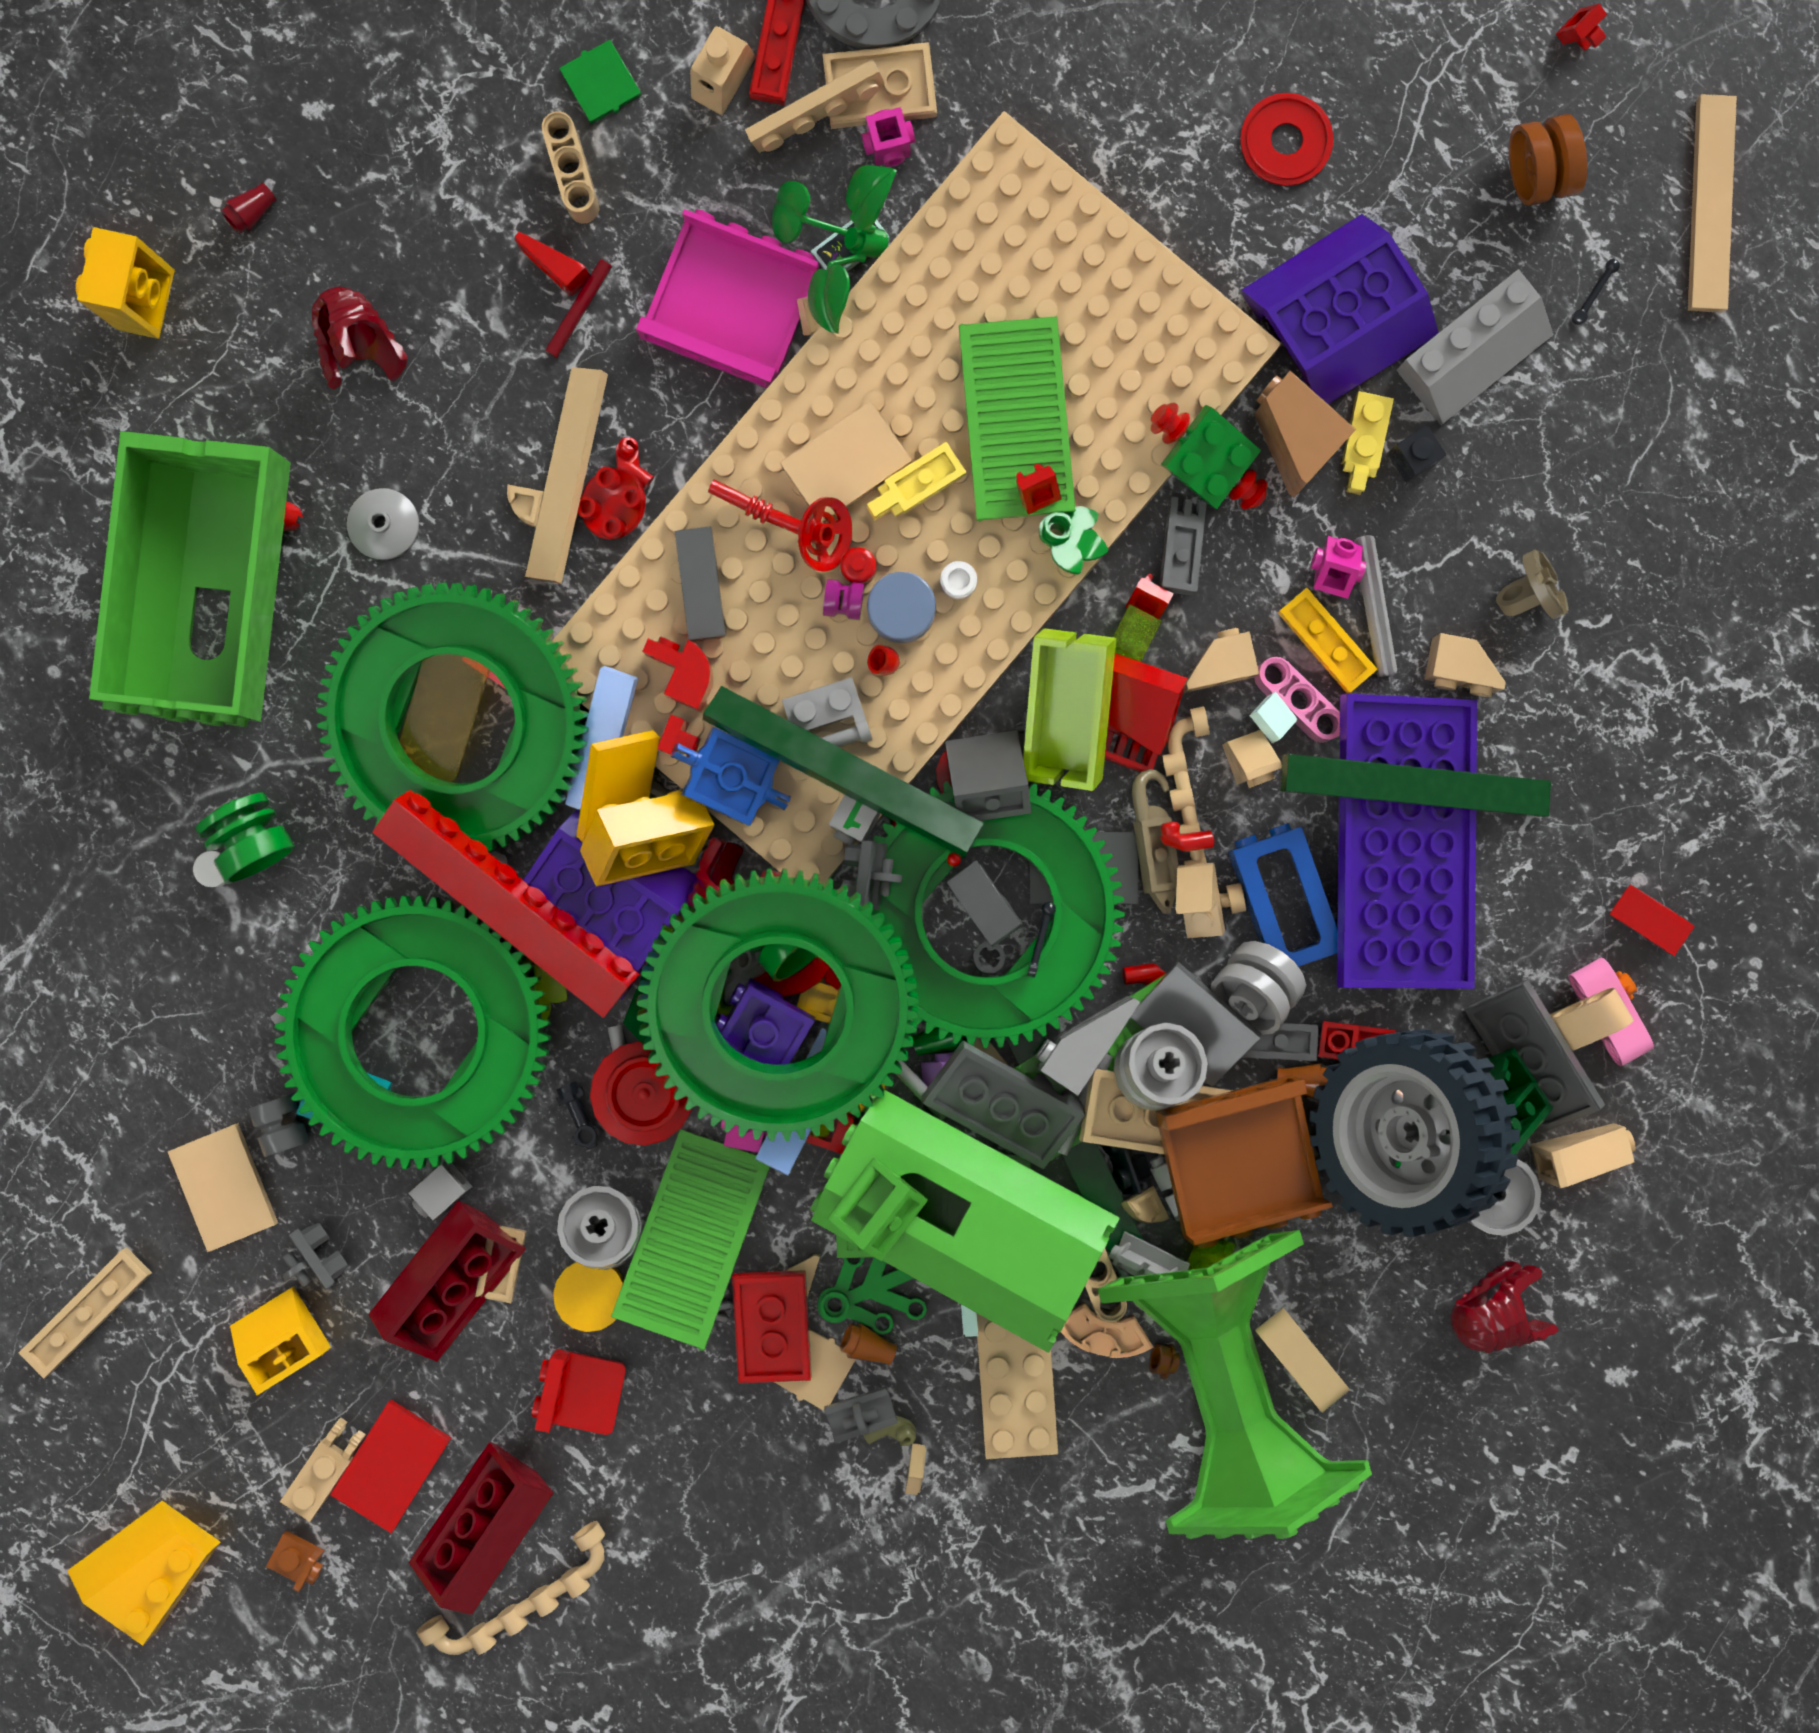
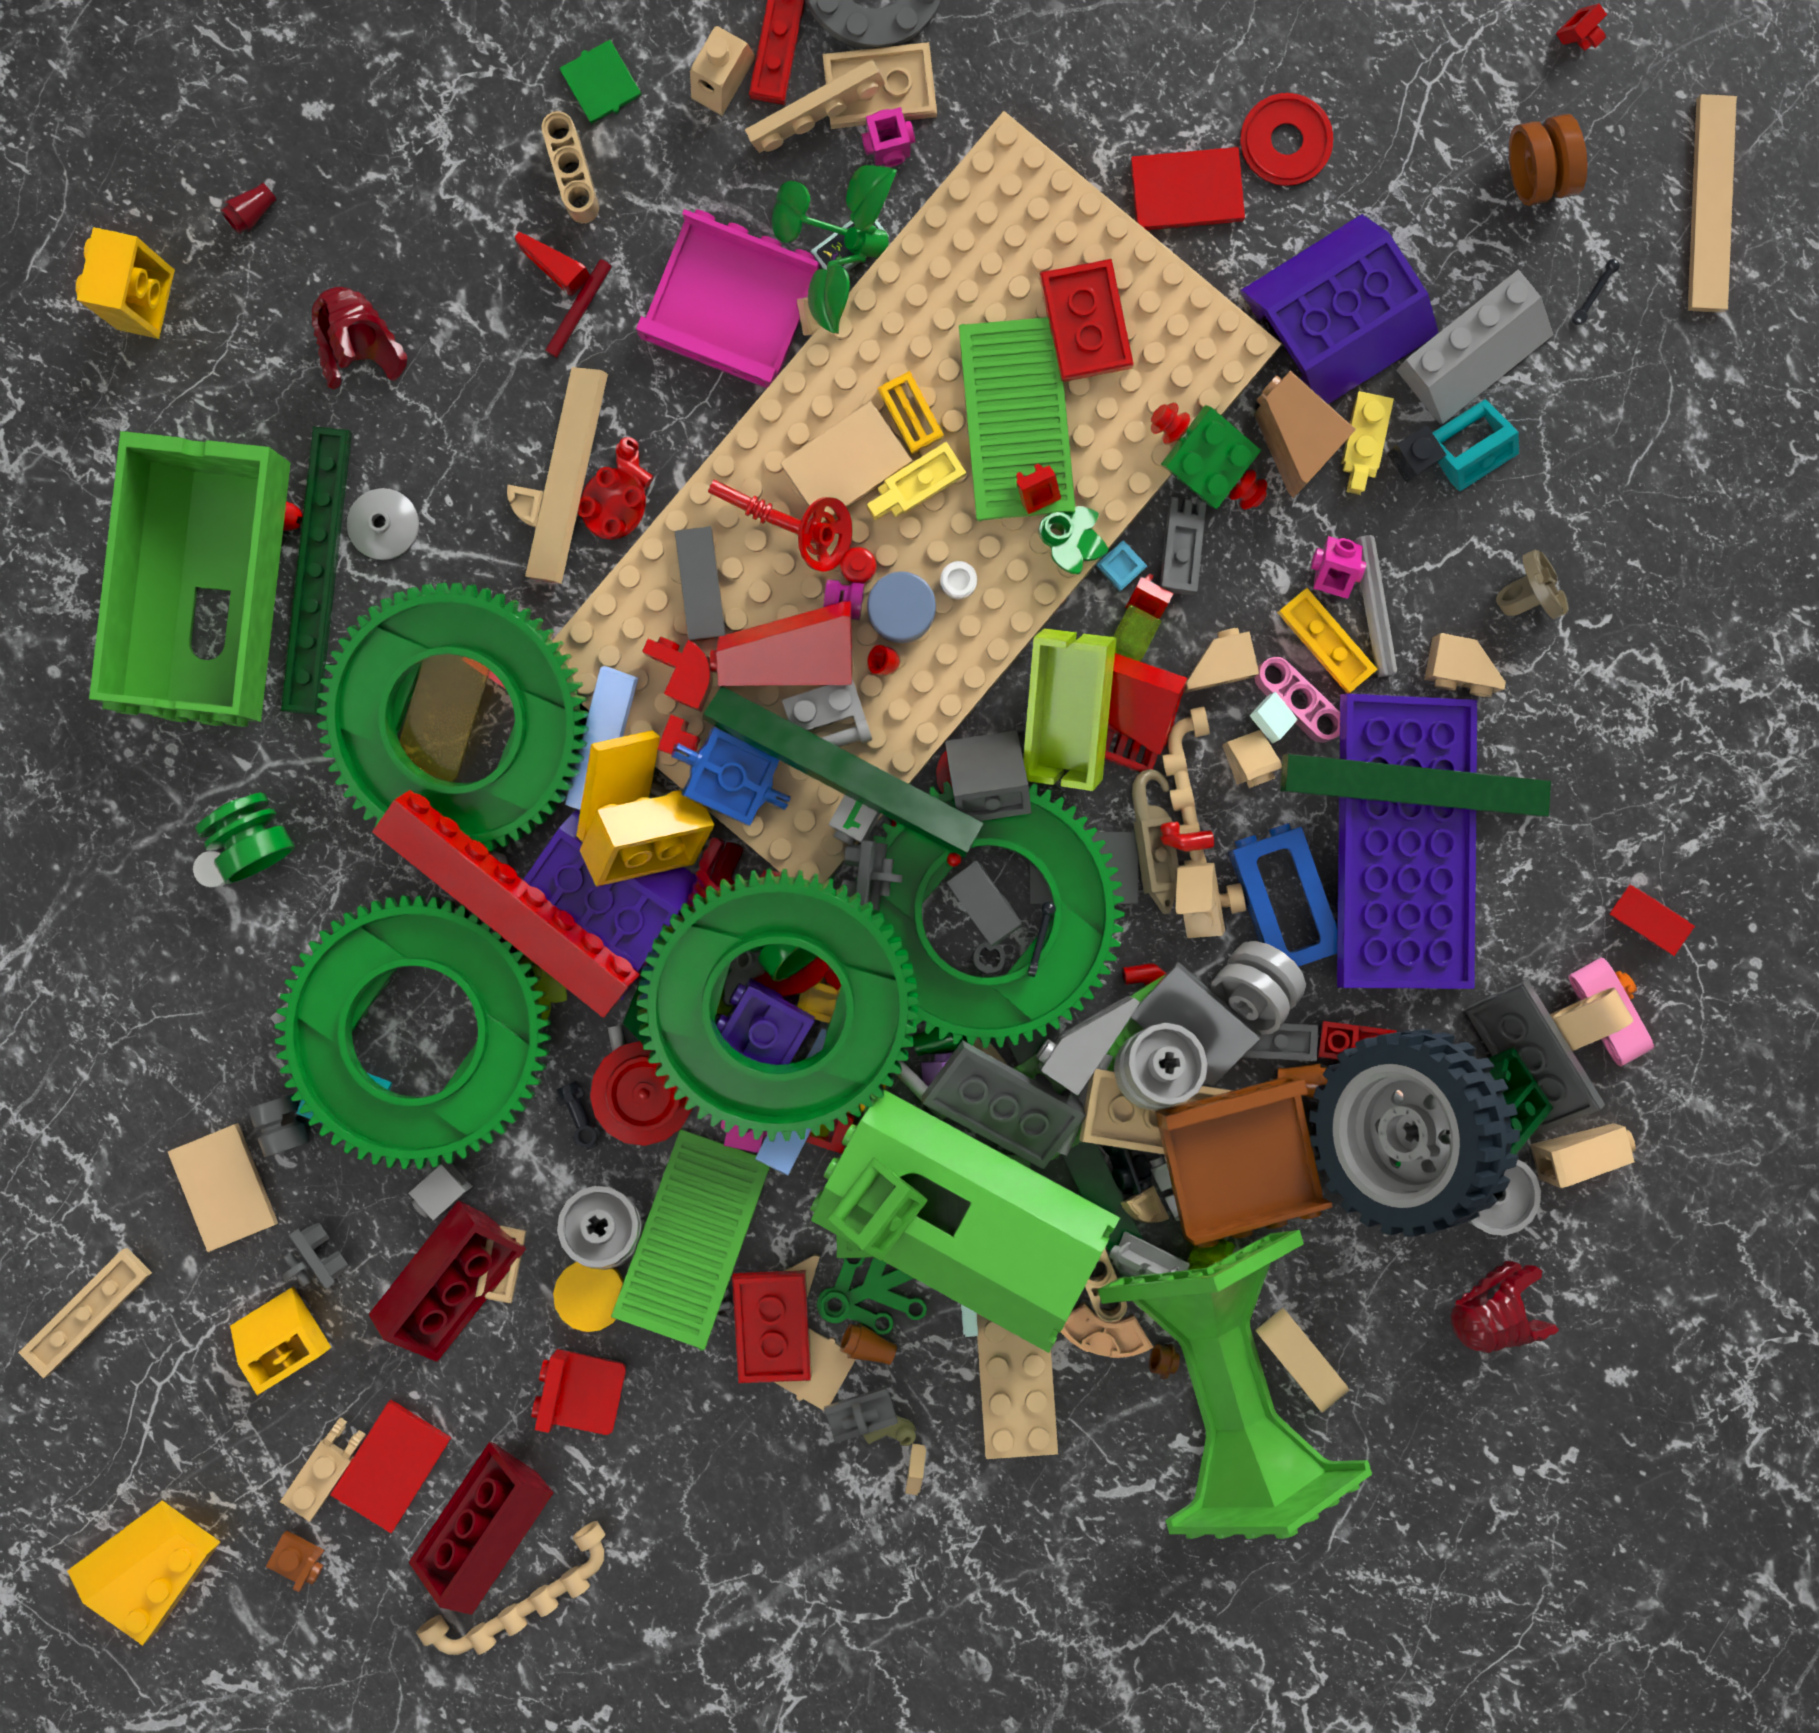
(316, 570): none -> dark green tile
(789, 651): none -> slope
(924, 440): none -> yellow tile
(1086, 320): none -> red tile
(1121, 566): none -> medium azure tile
(1188, 188): none -> red tile
(1483, 456): none -> teal tile

